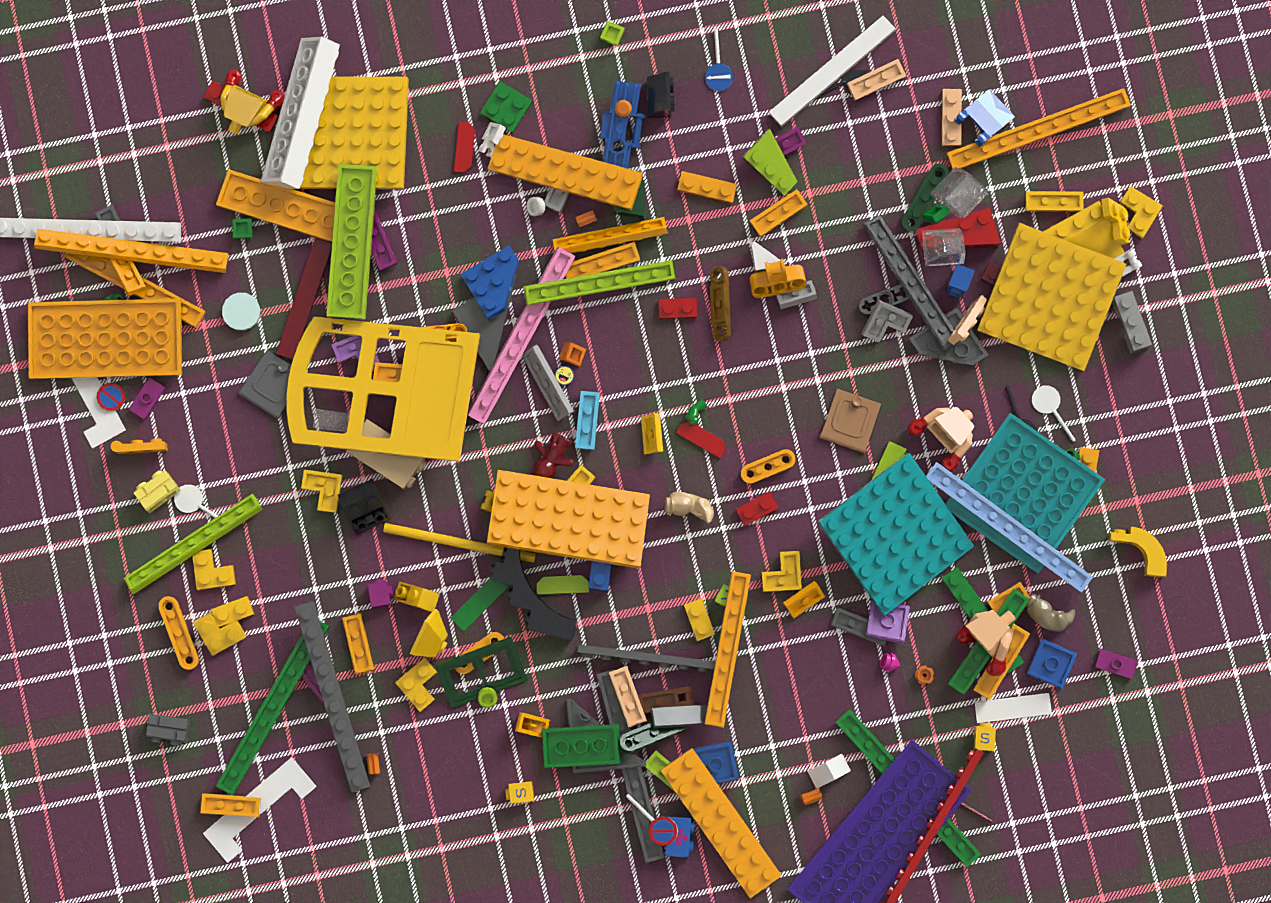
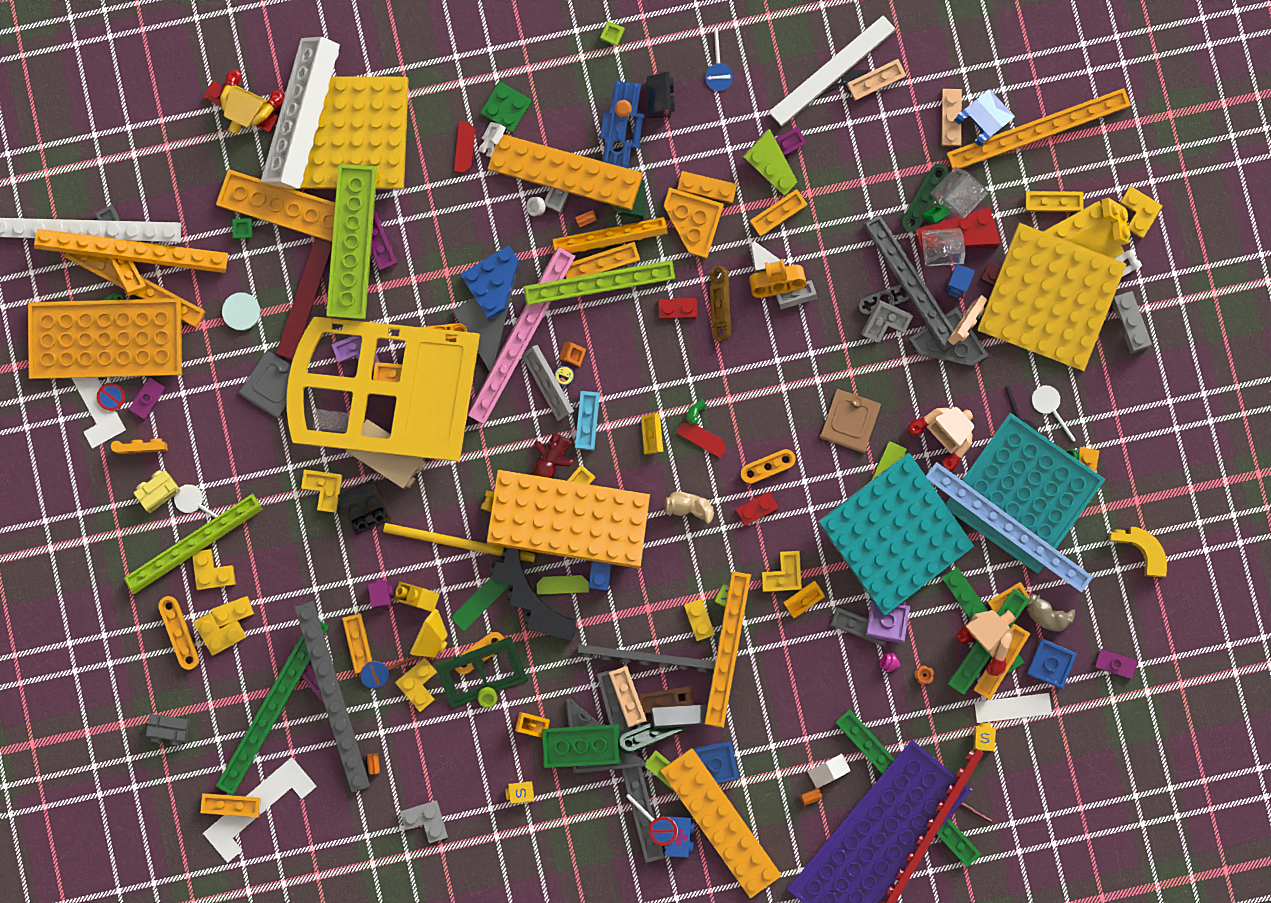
(376, 674): none -> blue piece
(427, 815): none -> light grey plate
(694, 220): none -> light orange plate

